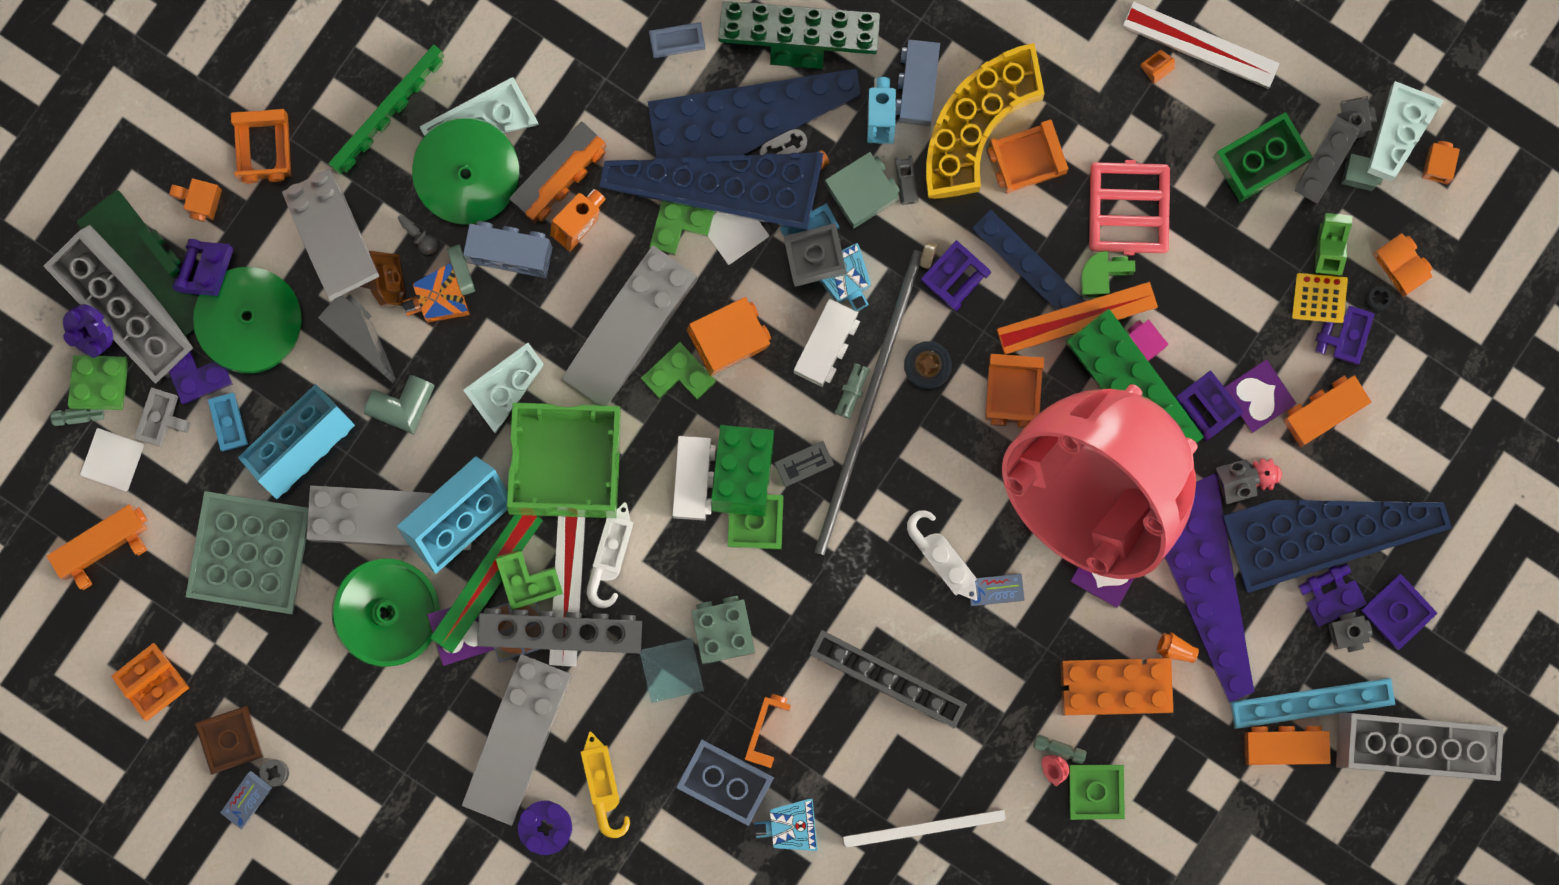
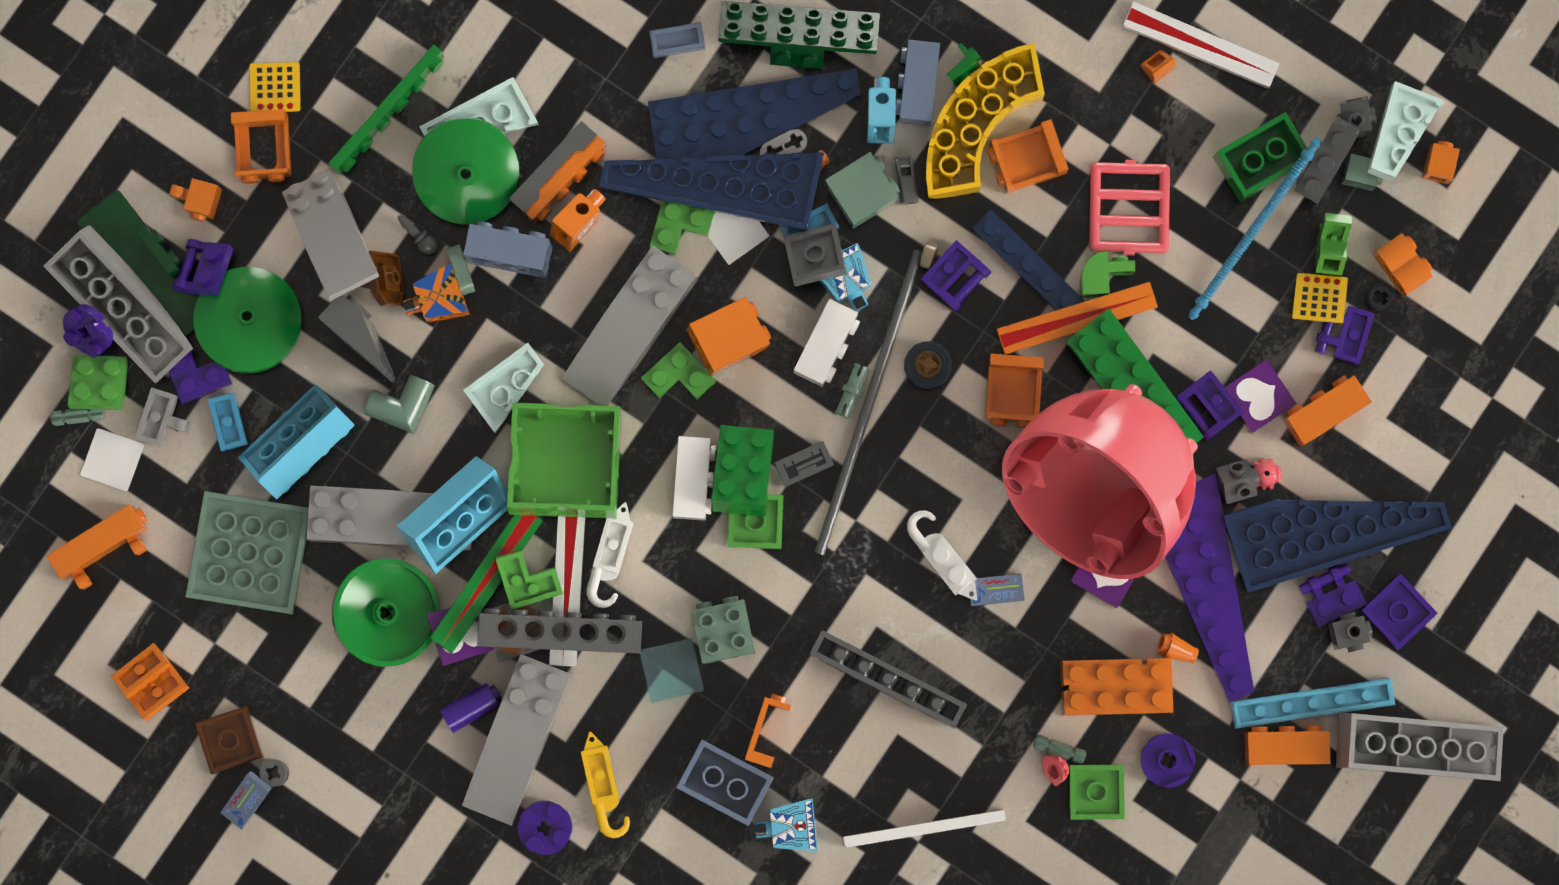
(275, 86): none -> yellow sticker
(471, 706): none -> dark purple brick
(964, 67): none -> green bracket
(1147, 339): dark pink brick -> none
(1173, 746): none -> dark purple plate
(1202, 301): none -> dark azure hose

